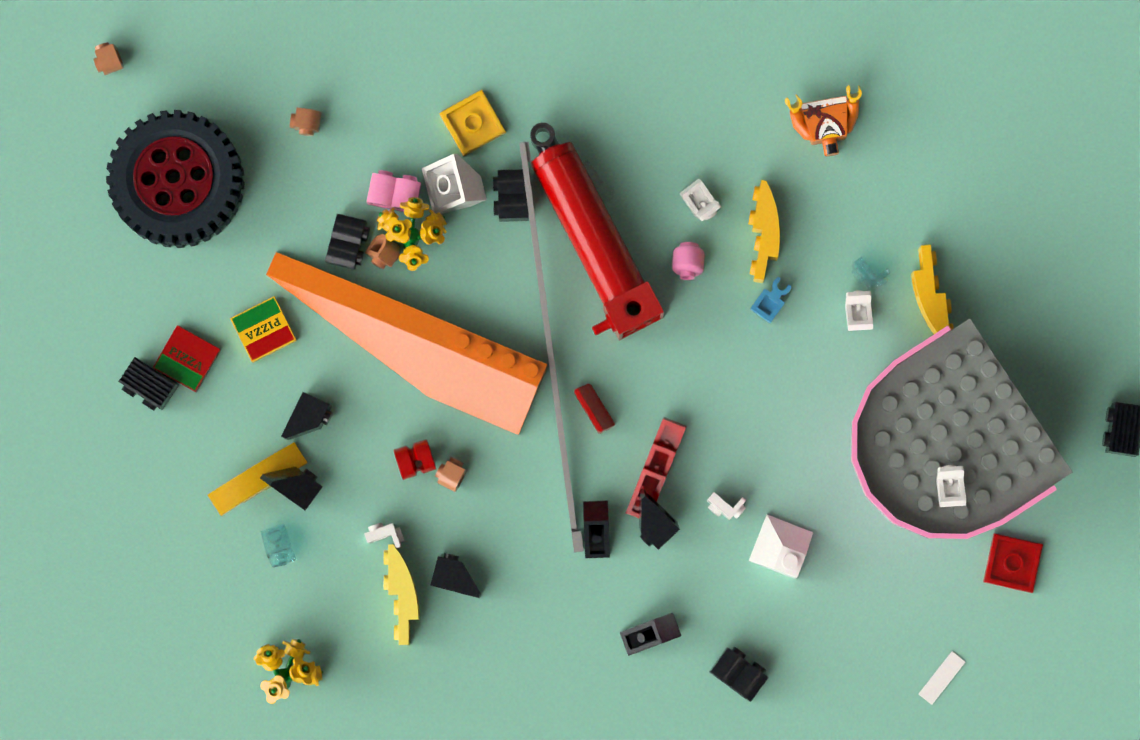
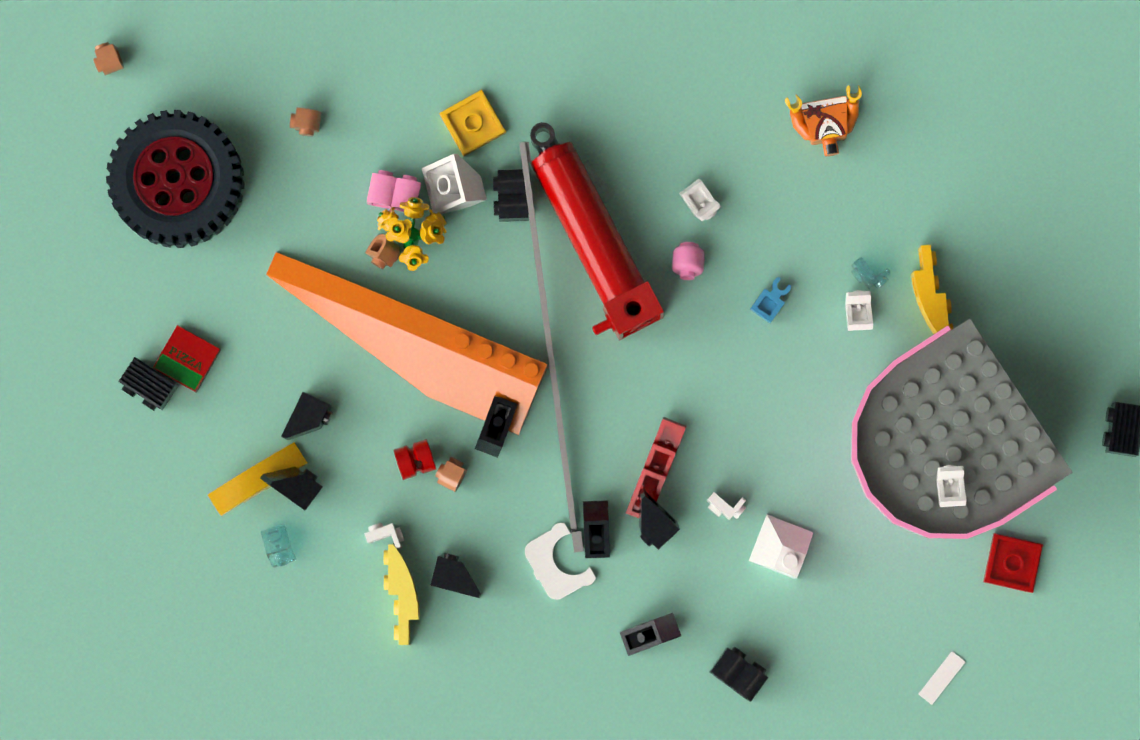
(263, 329): tile -> none
(301, 672): yellow plant -> none
(347, 242): black brick -> none
(496, 426): none -> black slope
(540, 556): none -> white piece
(594, 408): red slope -> none
(764, 221): yellow slope -> none

